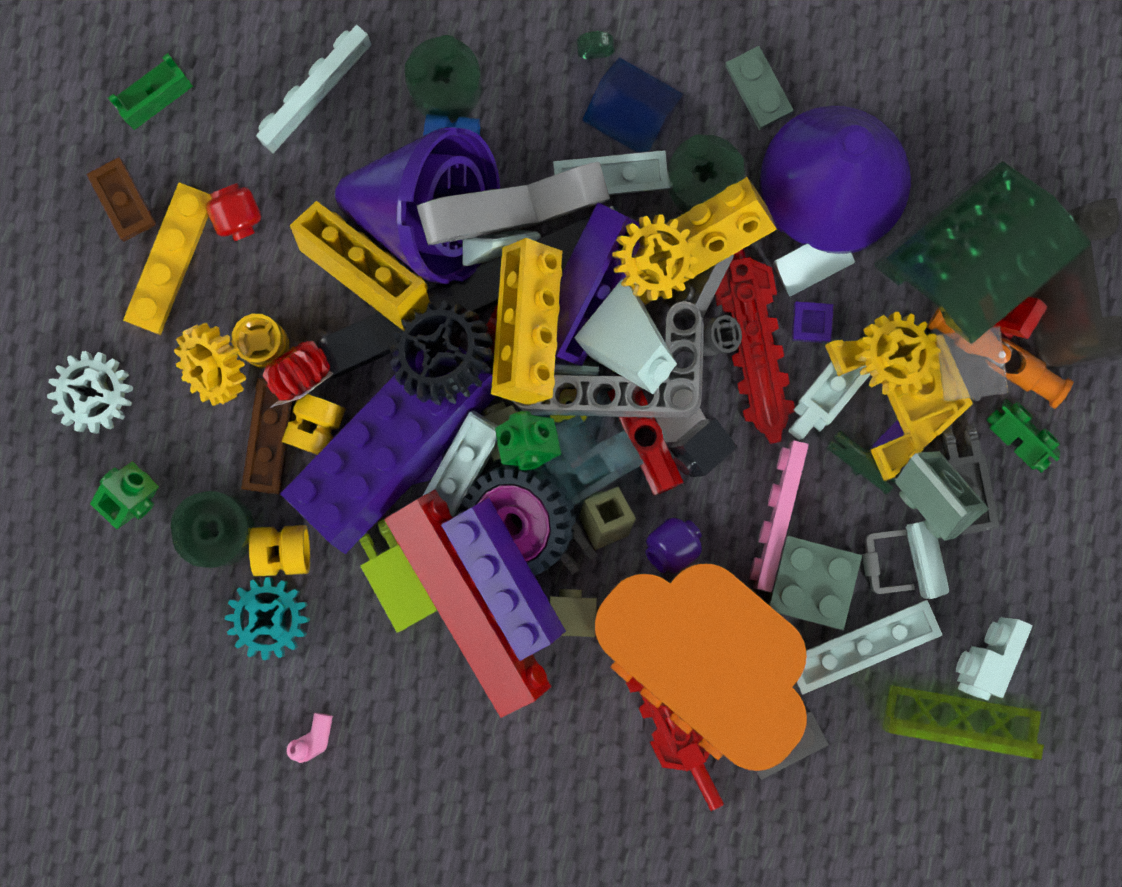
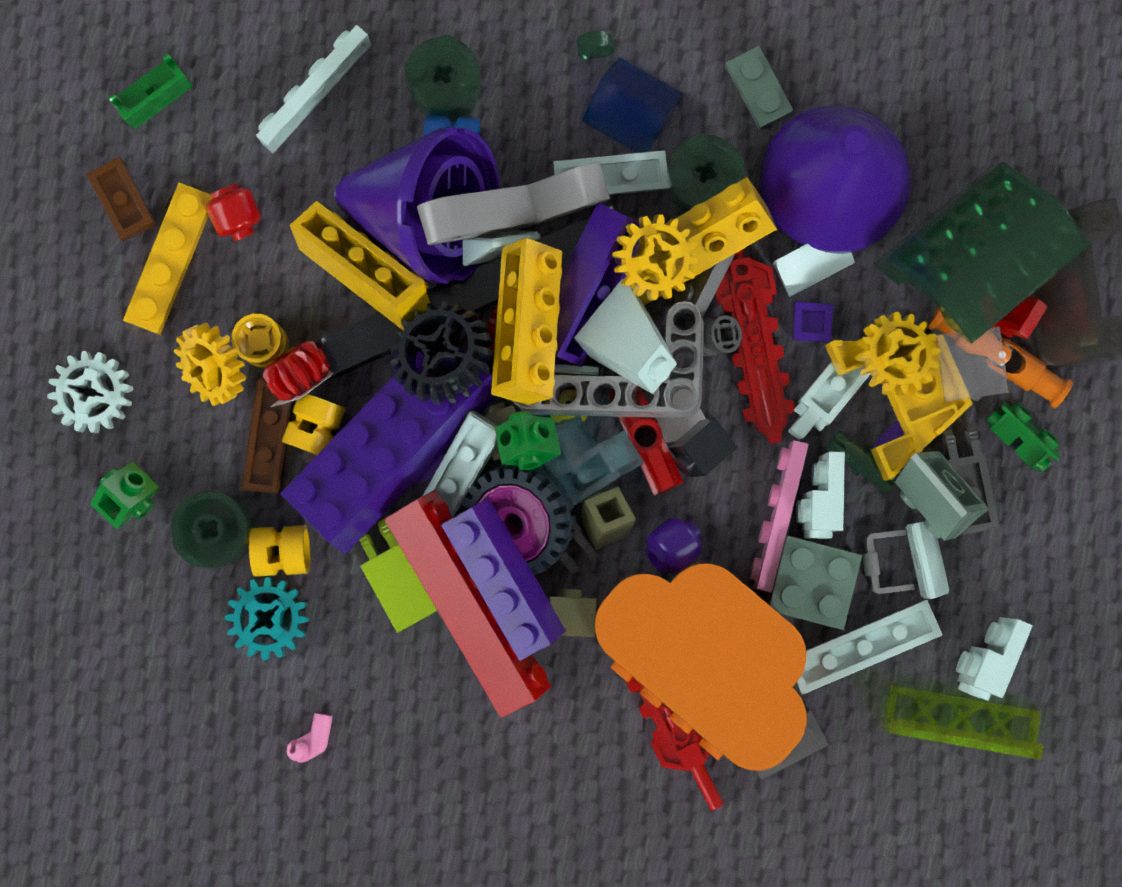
(823, 509): none -> light aqua plate

